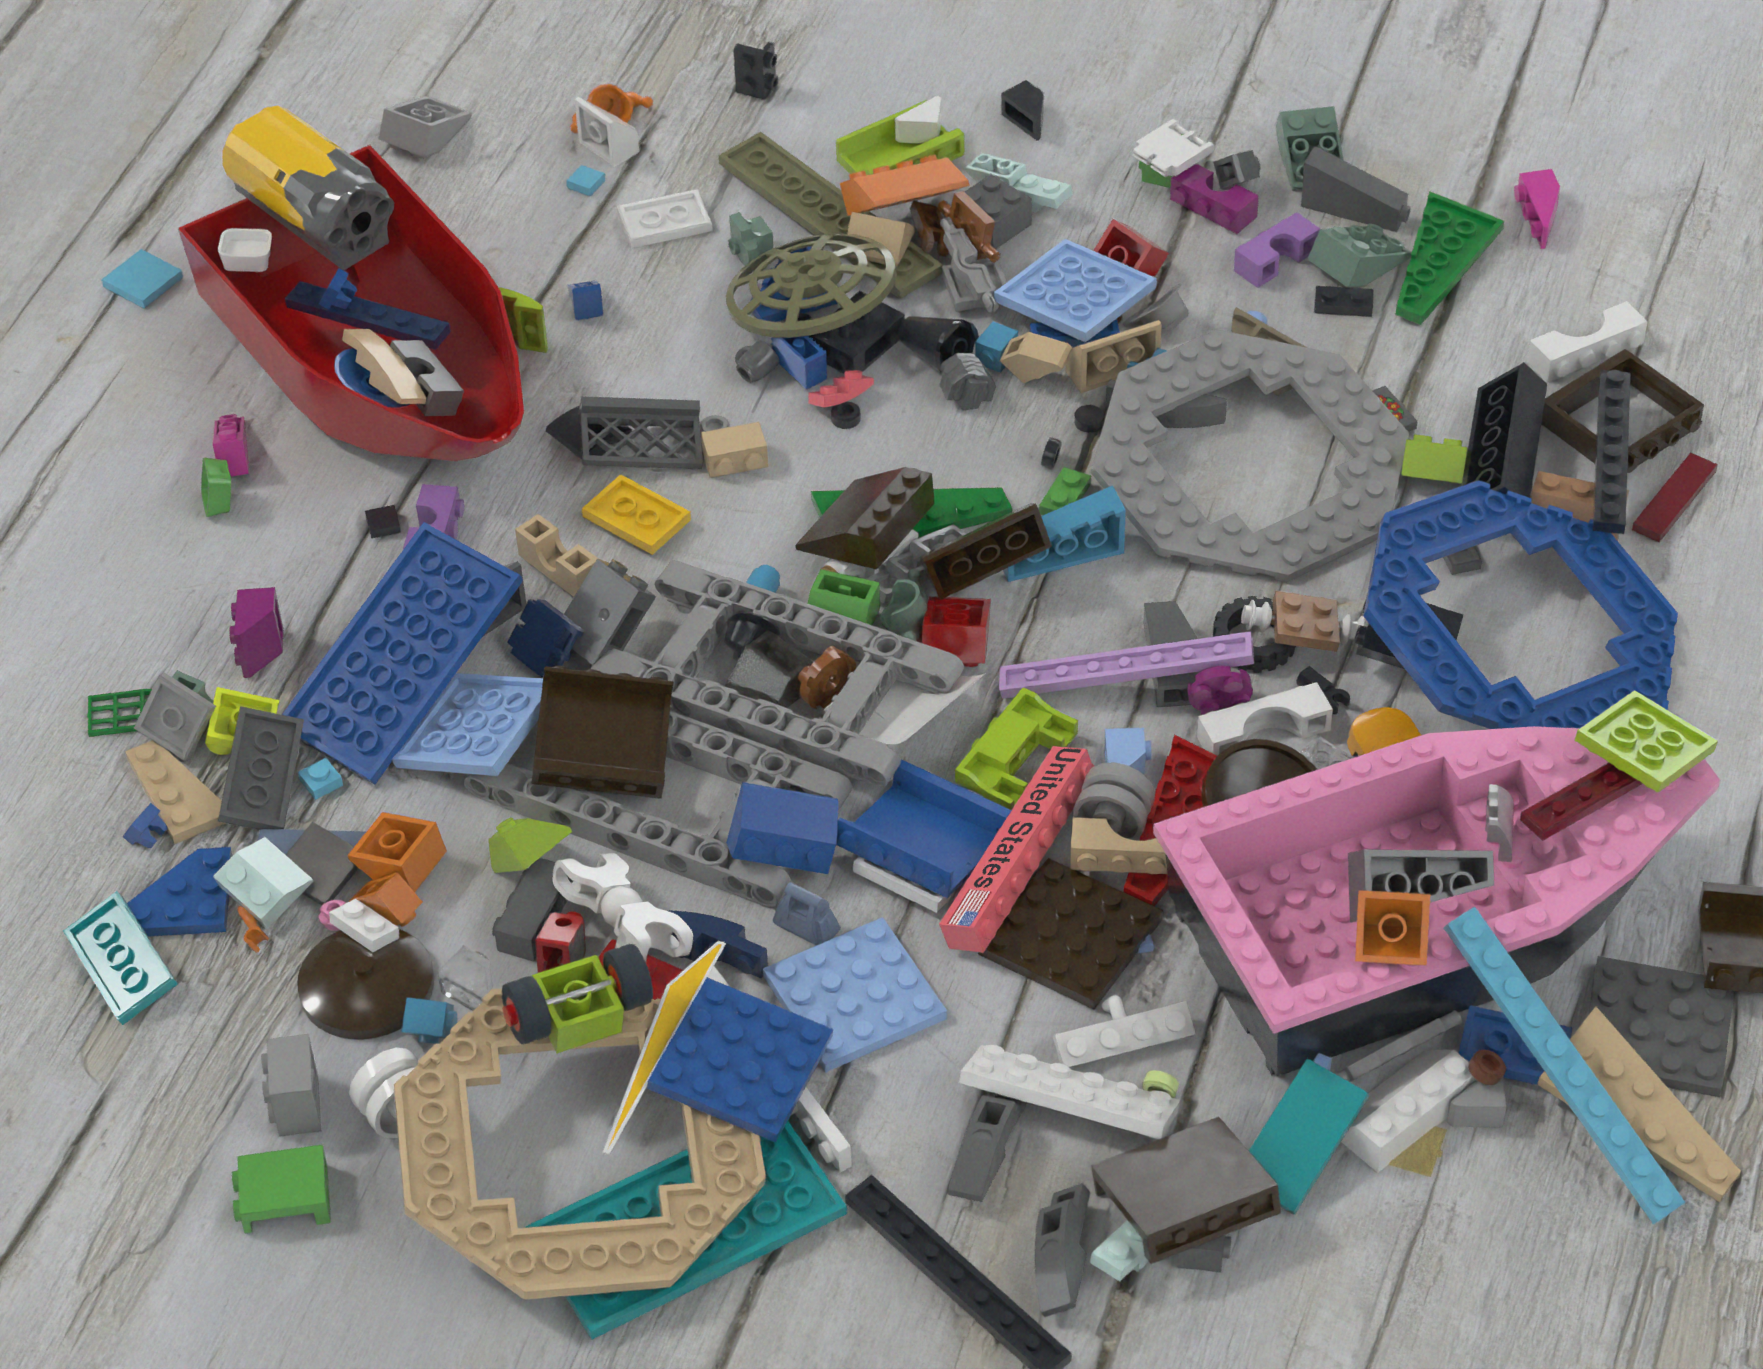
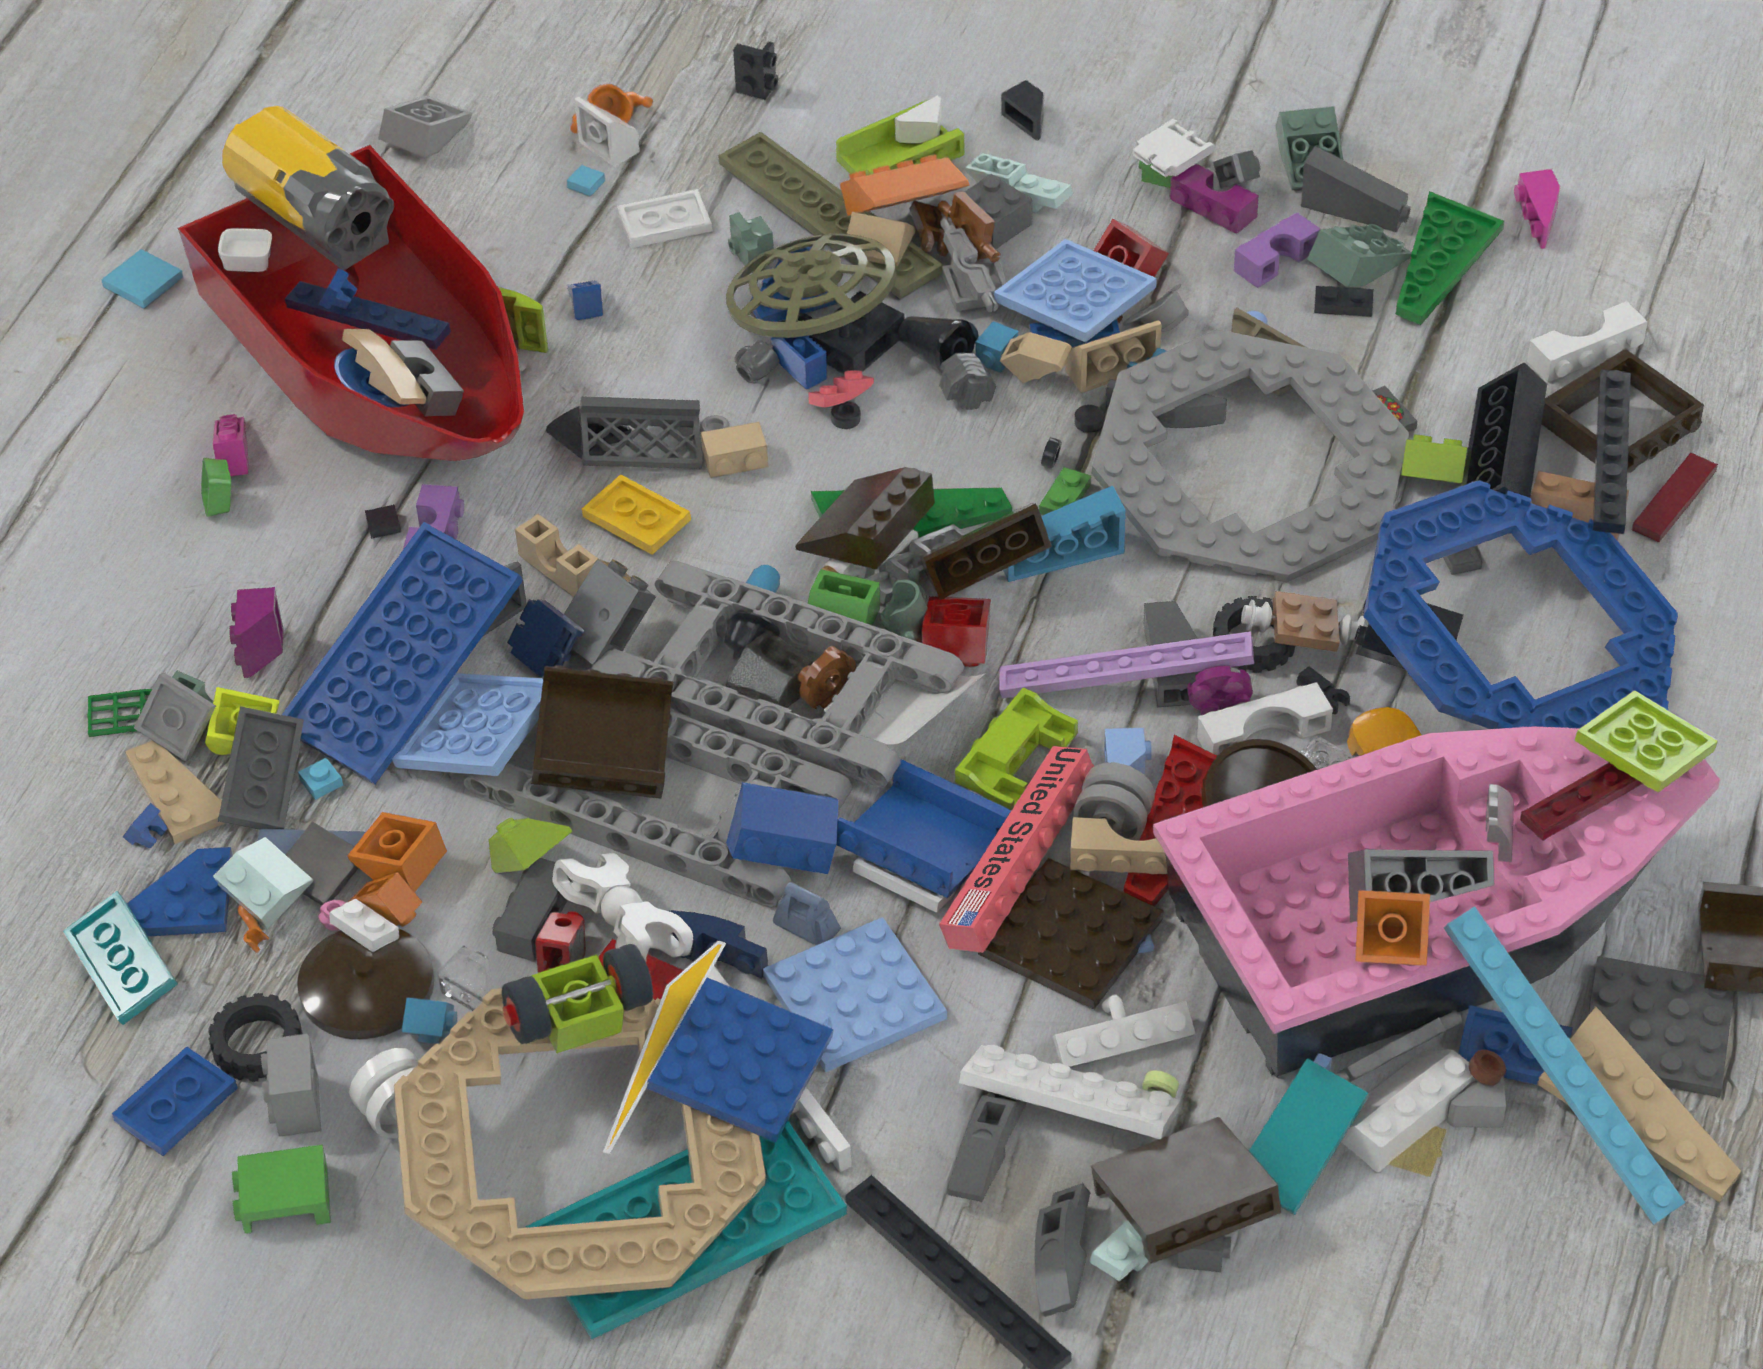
(174, 1101): none -> blue plate
(243, 1012): none -> black tyre

